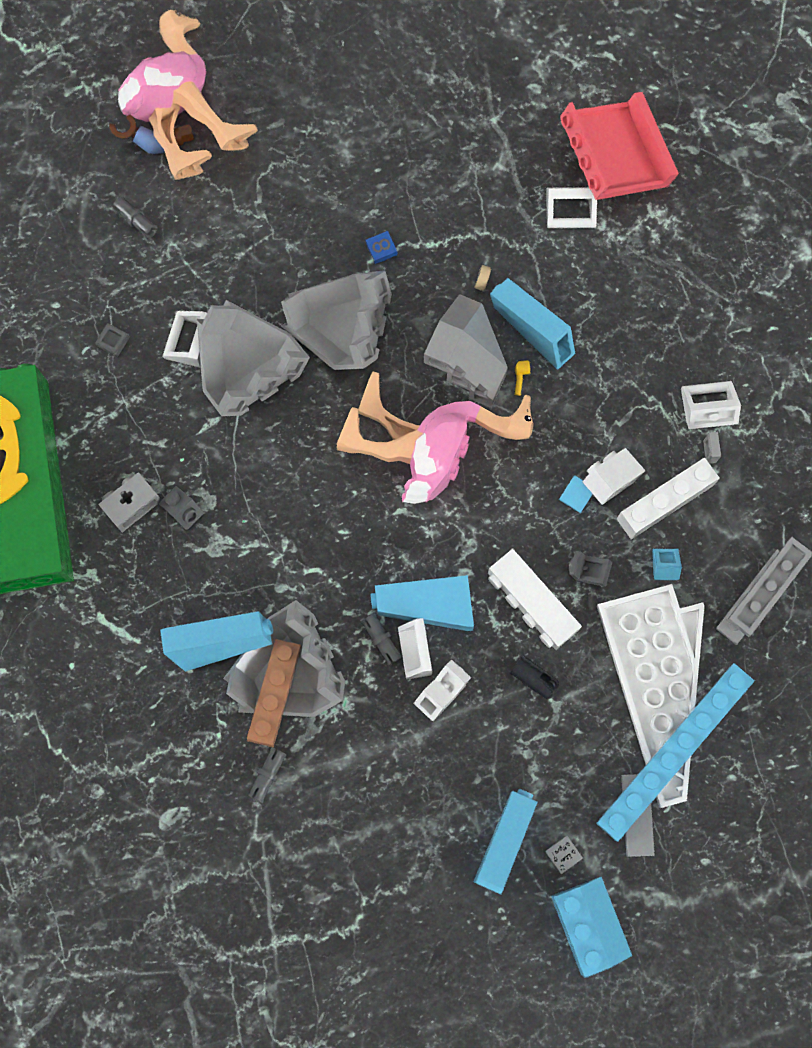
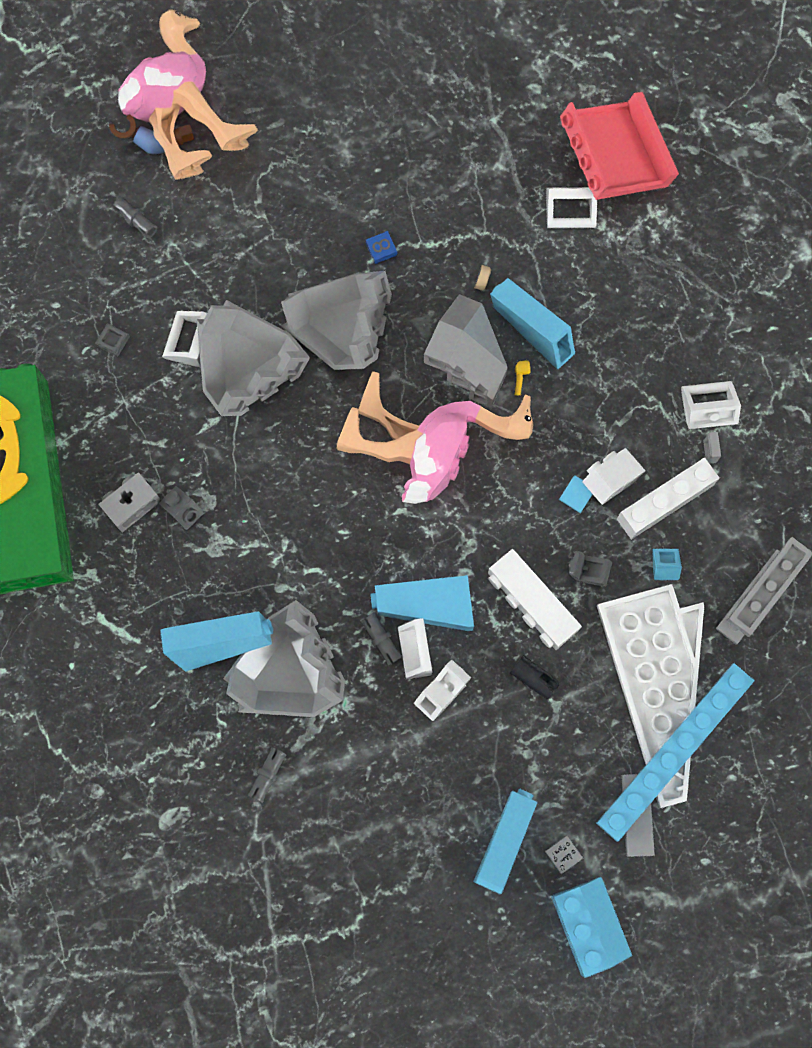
(274, 693): nougat plate -> none

